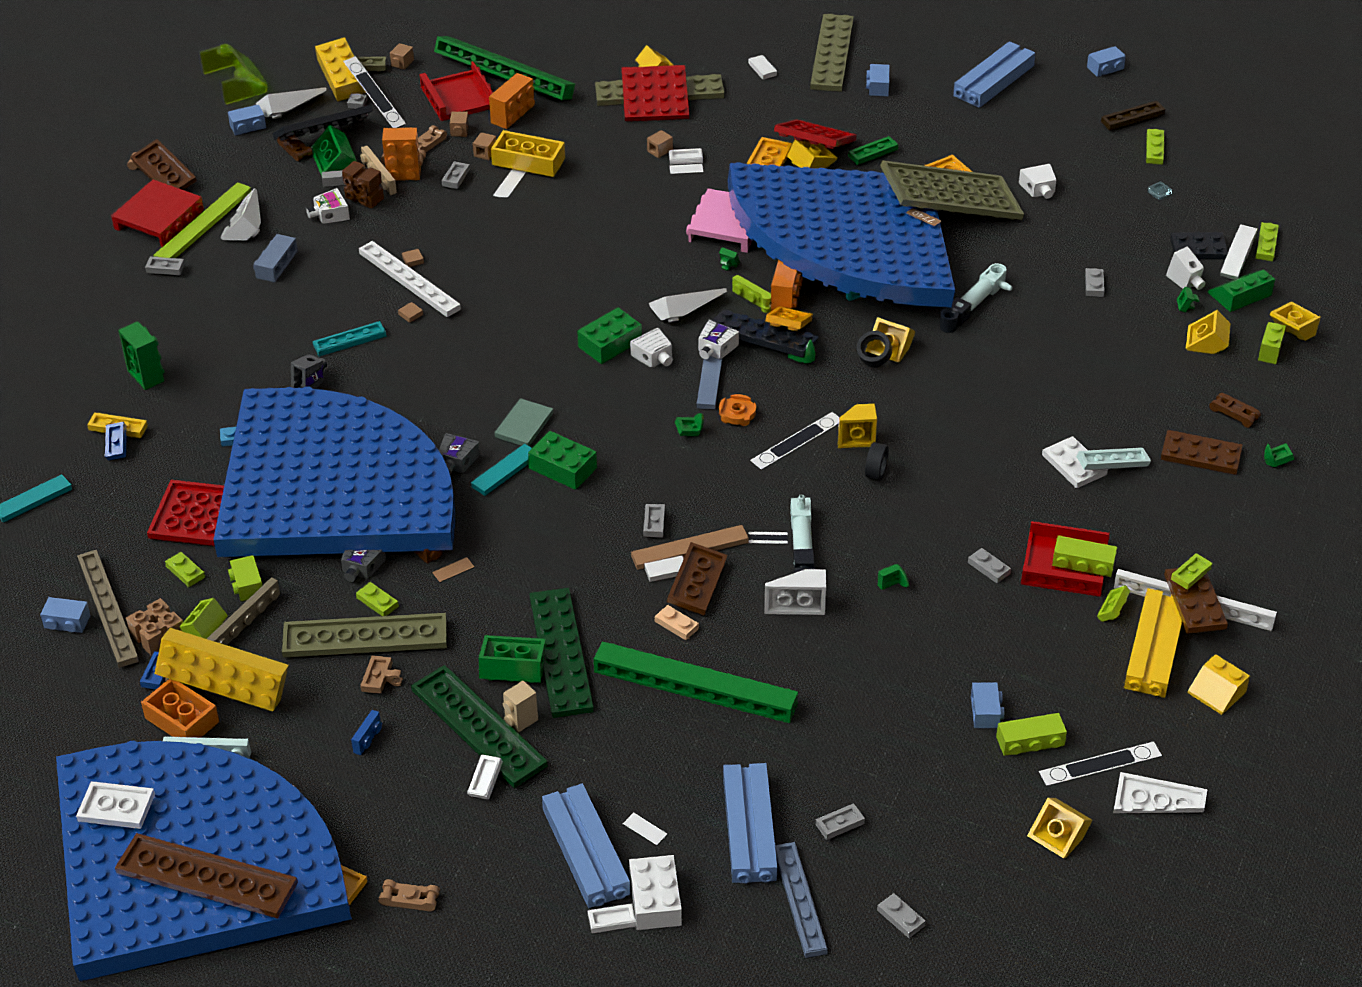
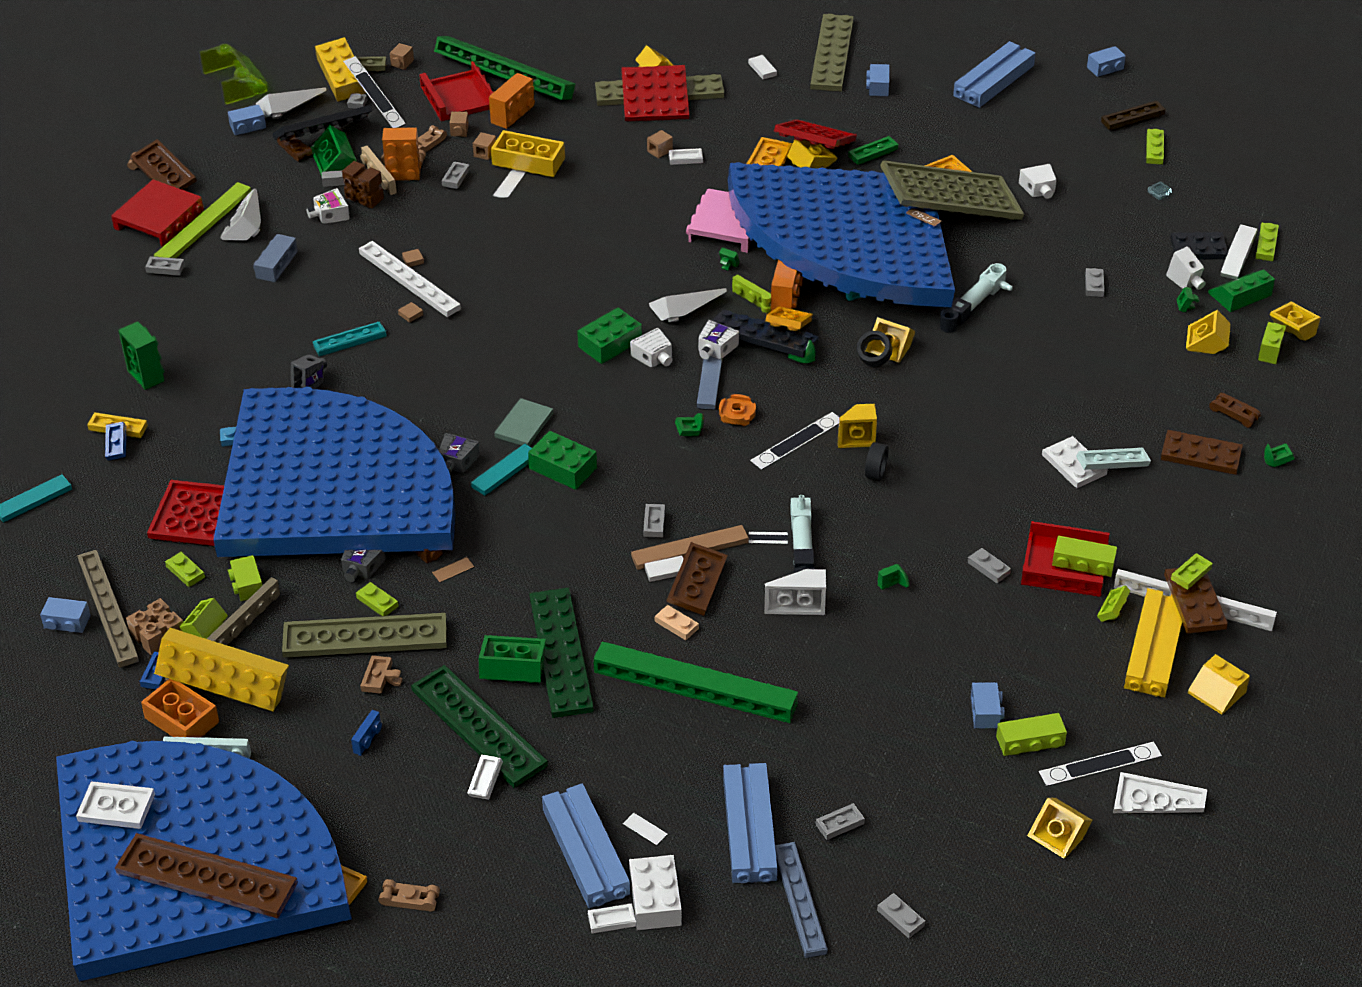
(520, 706): tan brick -> none
(686, 168): white sticker -> none

